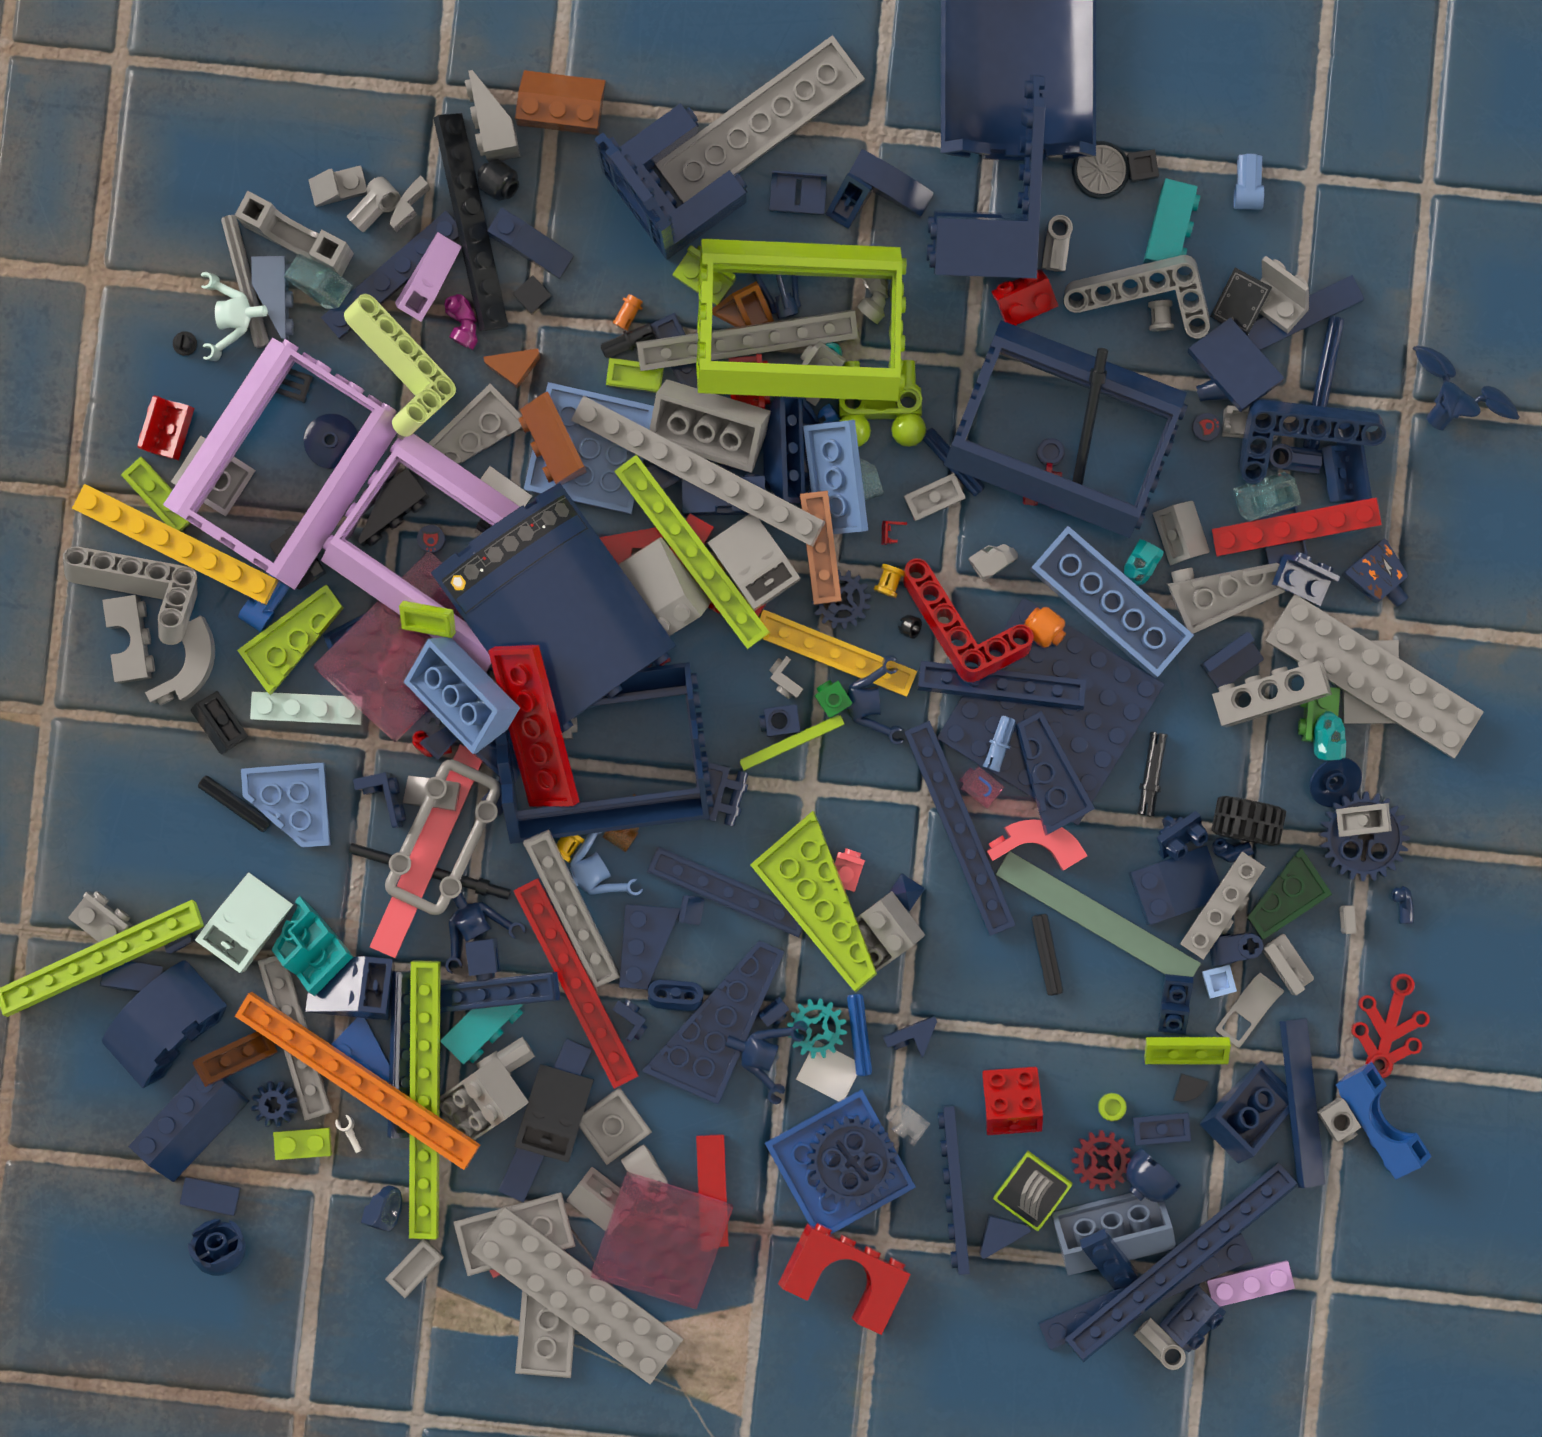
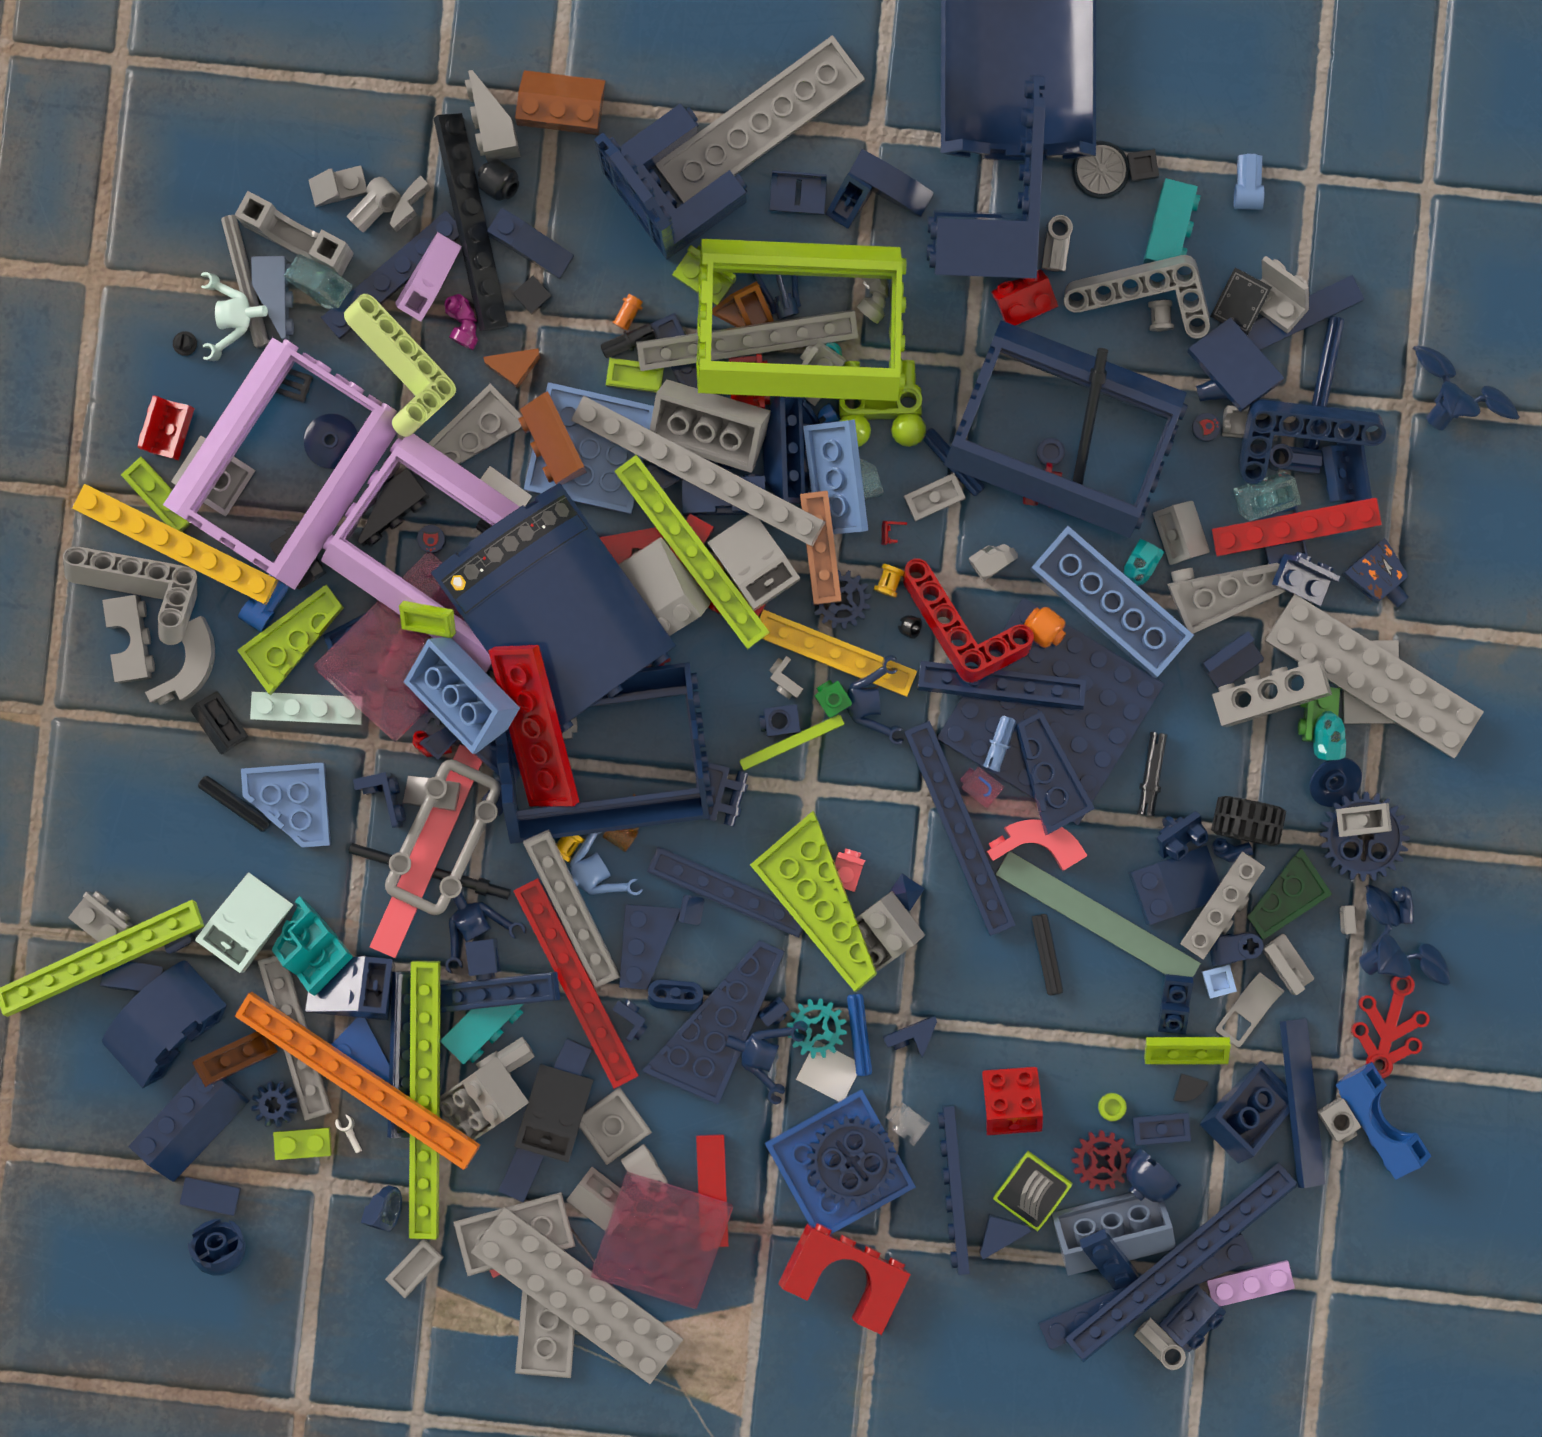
(1386, 954): none -> dark blue plant

